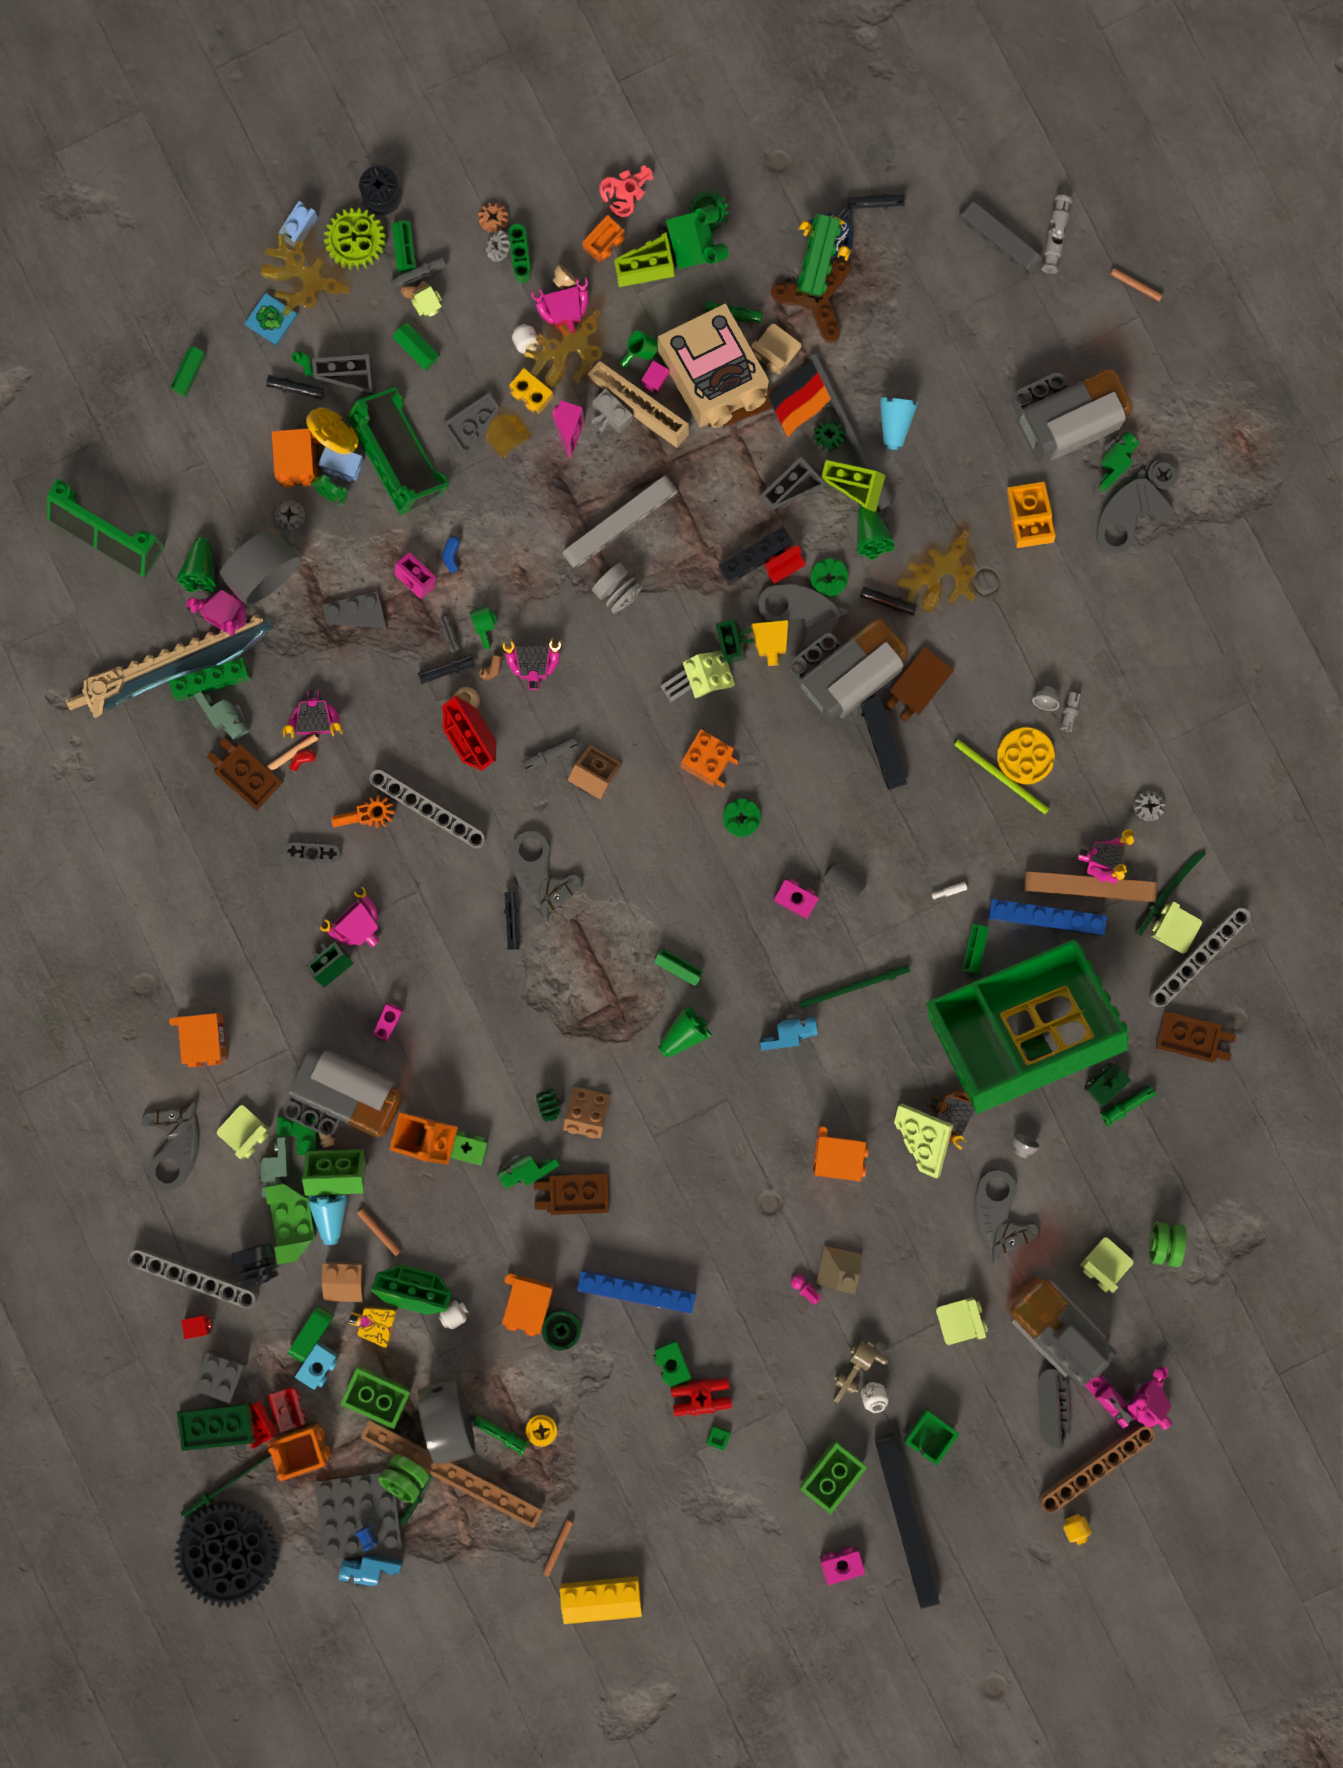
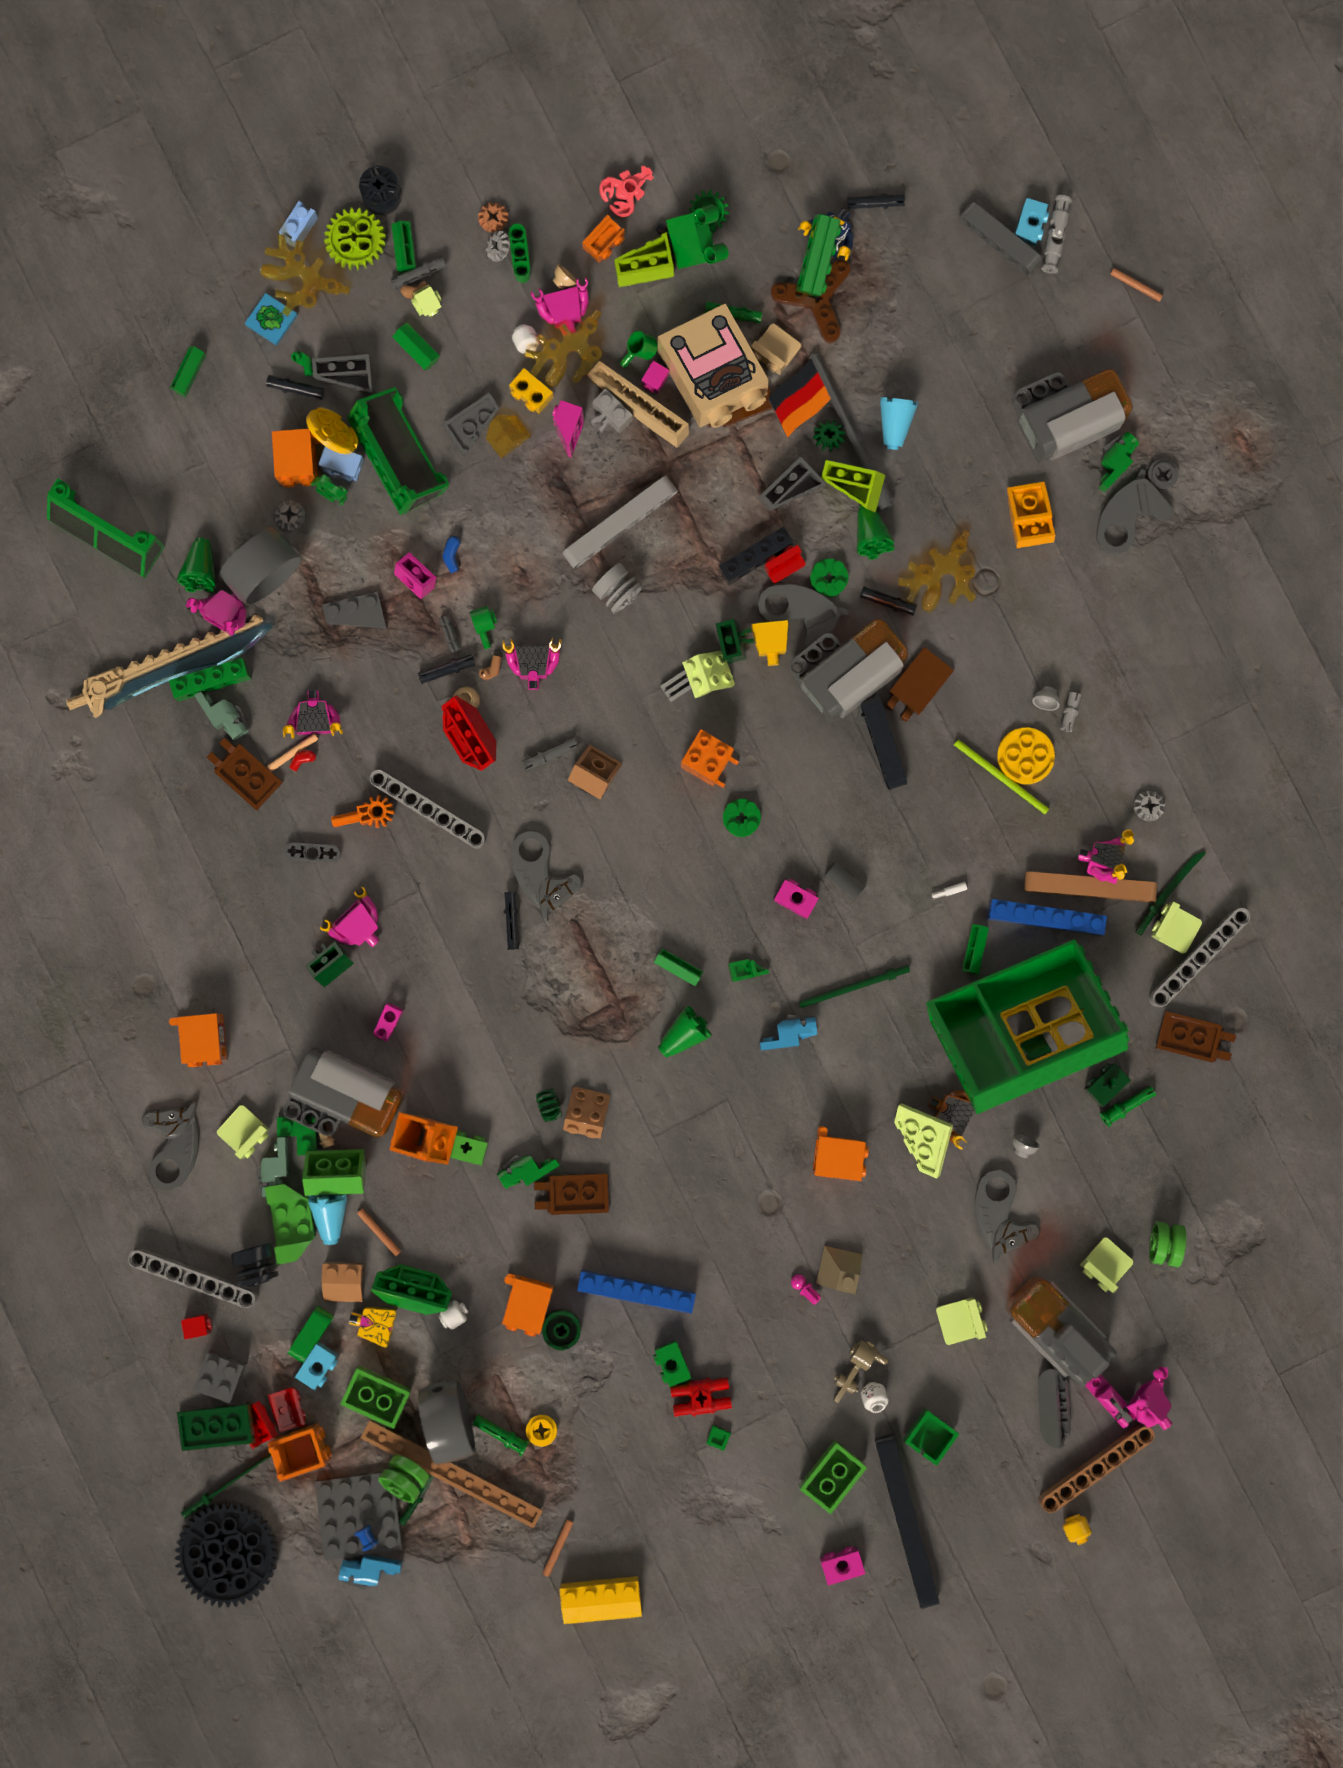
(745, 969): none -> green slope
(1034, 211): none -> medium azure brick

